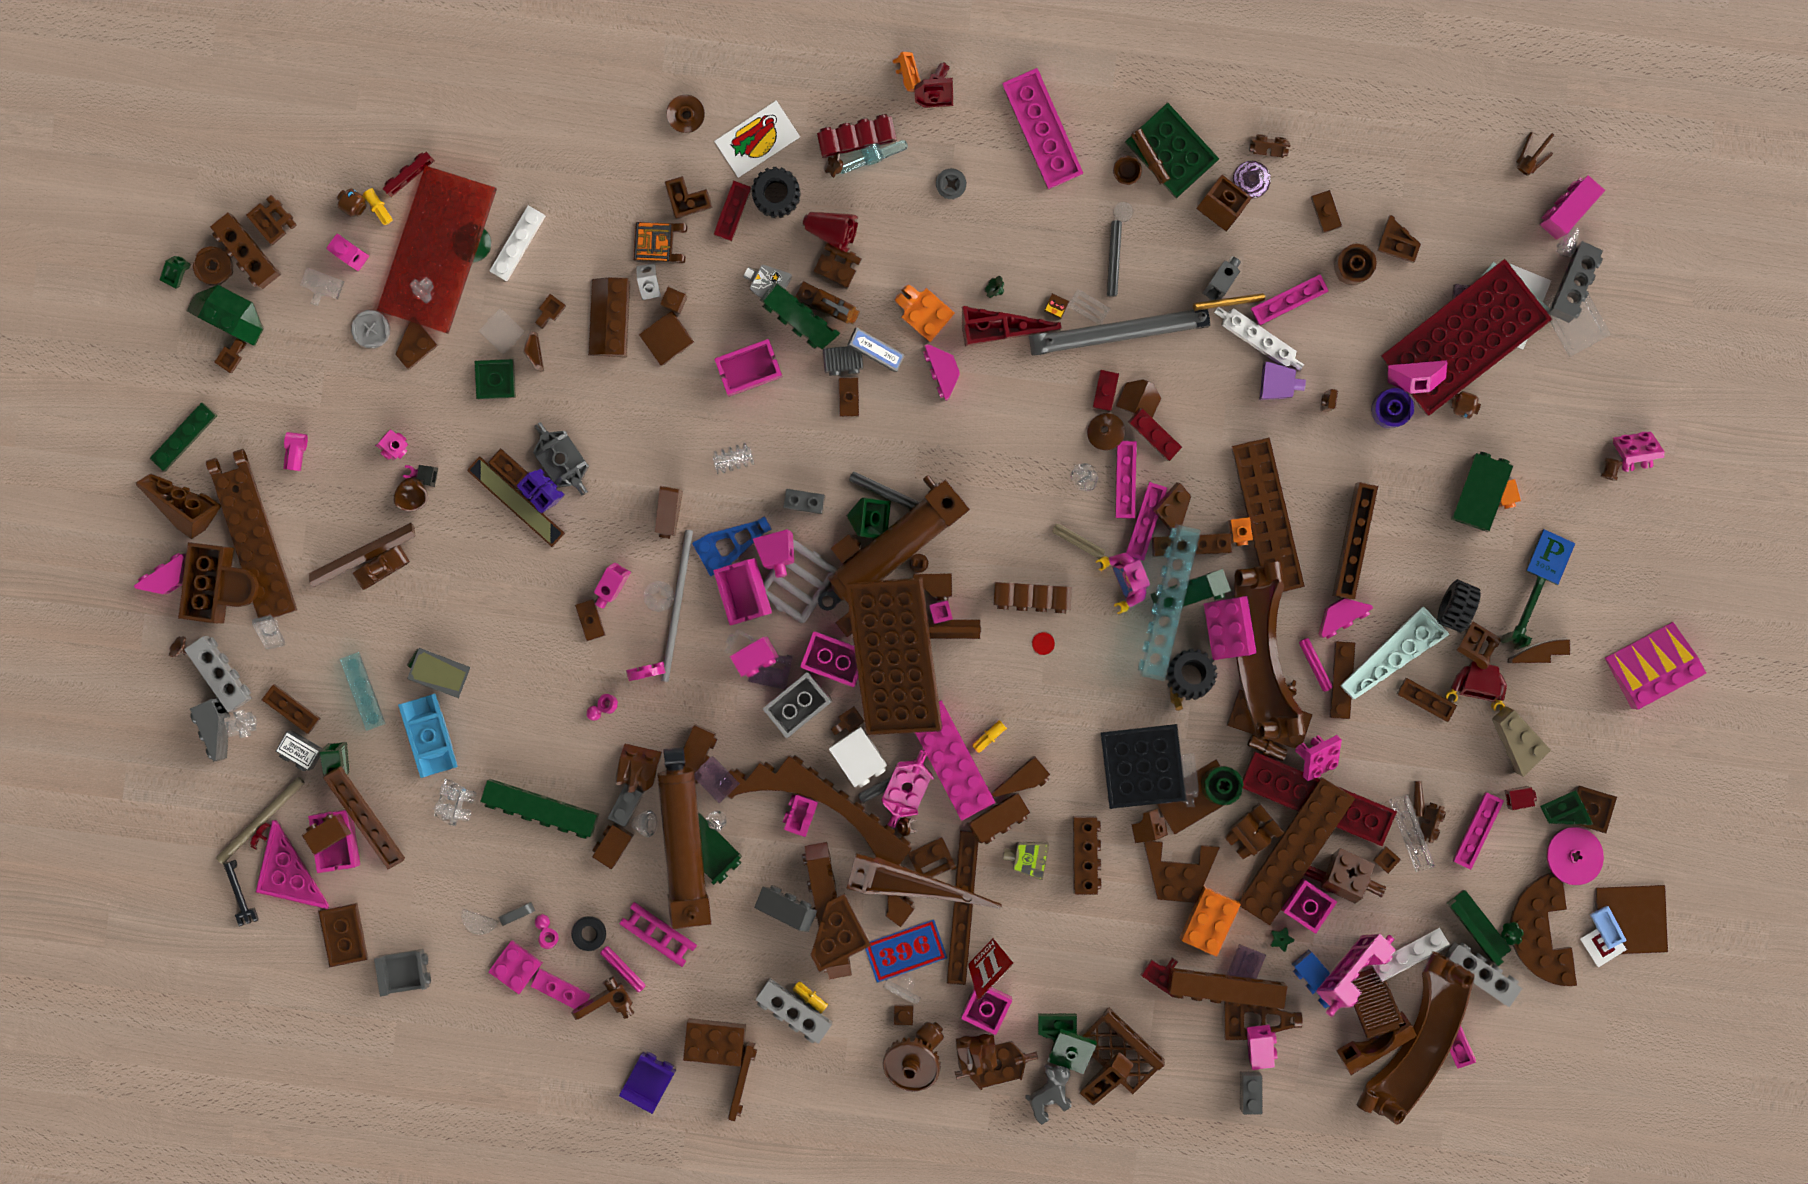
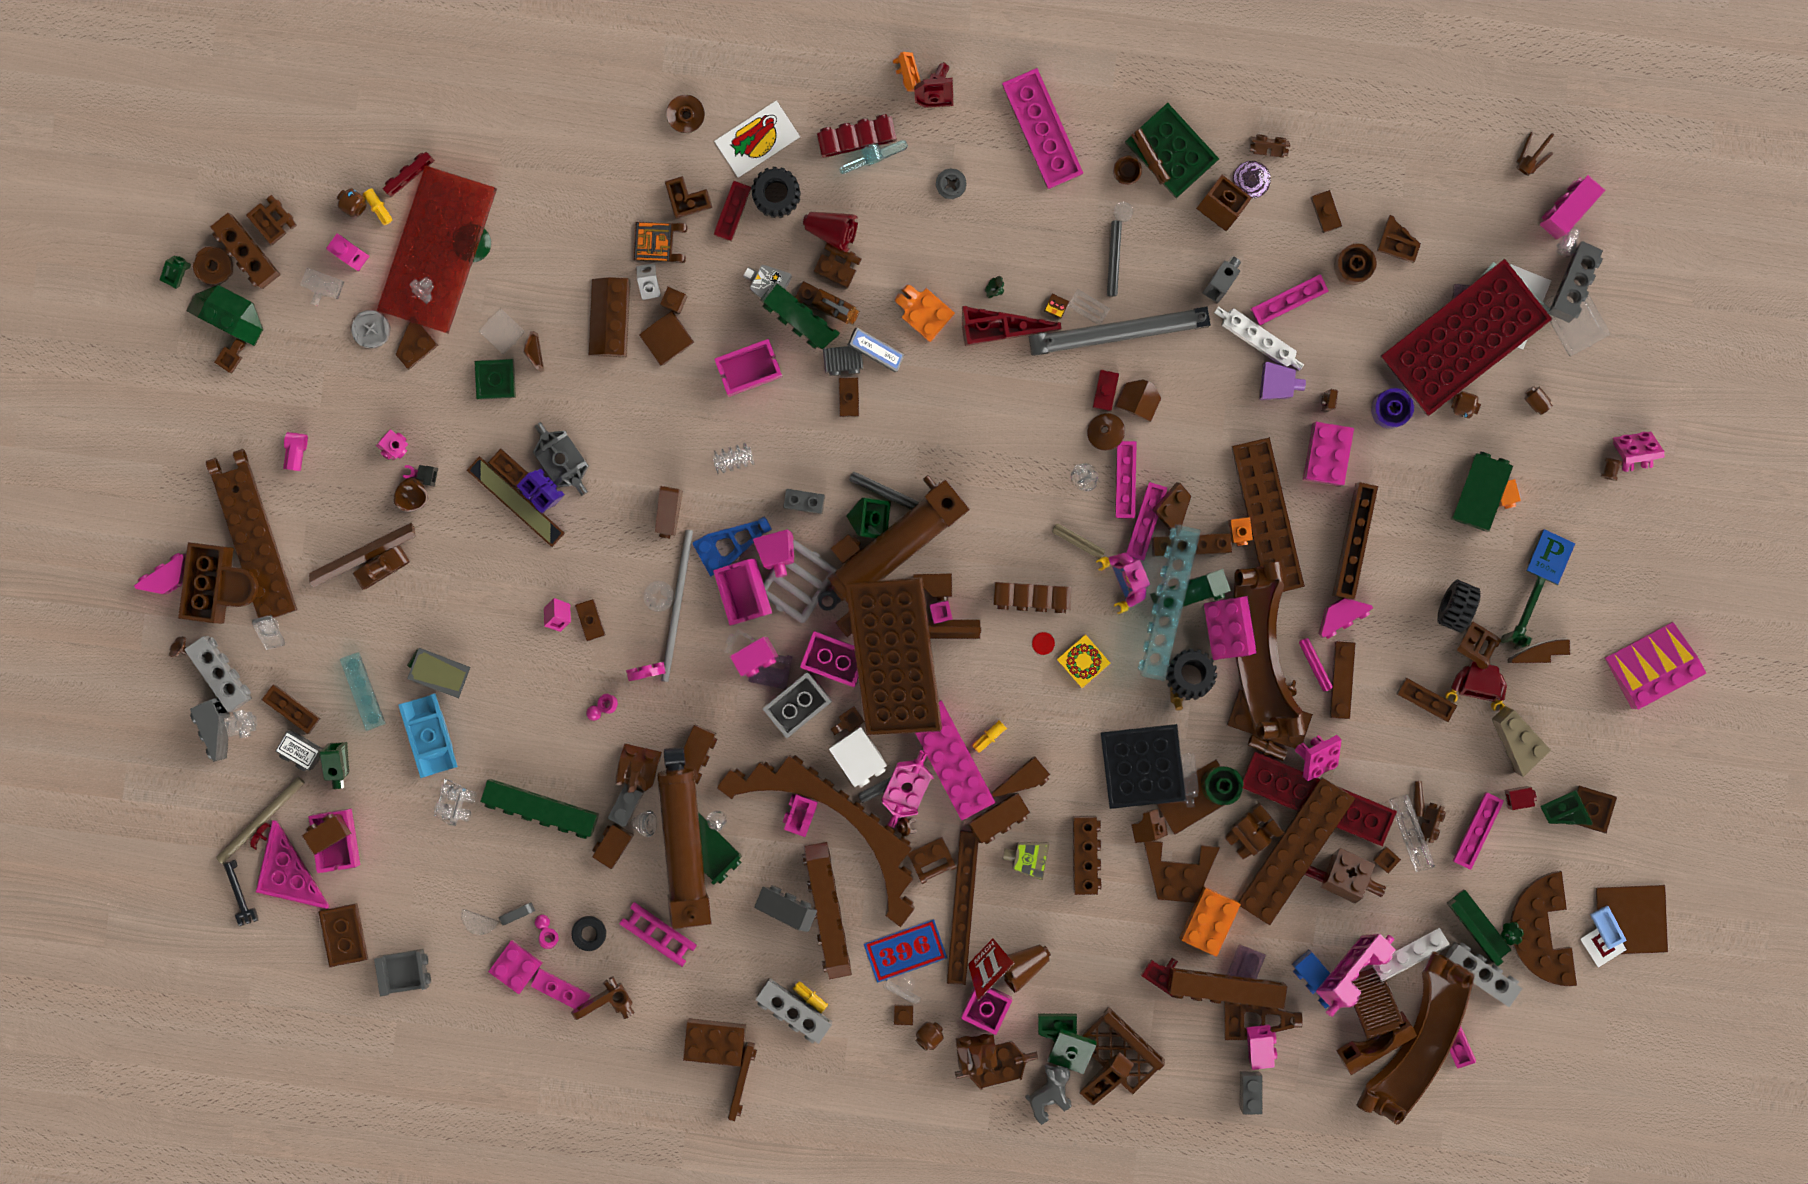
(183, 437): dark green plate -> none
(183, 508): reddish brown wedge -> none
(364, 817): reddish brown plate -> none
(517, 243): white plate -> none
(551, 309): reddish brown plate -> none
(557, 615): none -> dark pink panel
(614, 578): dark pink torso -> none
(623, 969): dark pink axle -> none
(648, 1082): dark purple panel -> none
(716, 779): plate -> none
(835, 165): reddish brown plate -> none
(838, 934): reddish brown plate -> none
(886, 878): reddish brown plate -> none
(911, 1065): reddish brown wheel -> none
(918, 563): reddish brown plate -> none
(943, 369): dark pink slope -> none
(1026, 966): none -> reddish brown cone
(1083, 661): none -> tile
(1155, 434): dark red plate -> none
(1228, 301): pearl gold bar -> none
(1281, 934): dark green plate -> none
(1309, 905): dark pink brick -> none
(1328, 453): none -> dark pink brick
(1408, 642): light aqua wing -> none
(1417, 376): dark pink slope -> none
(1538, 400): none -> reddish brown brick
(1562, 862): dark pink piece -> none

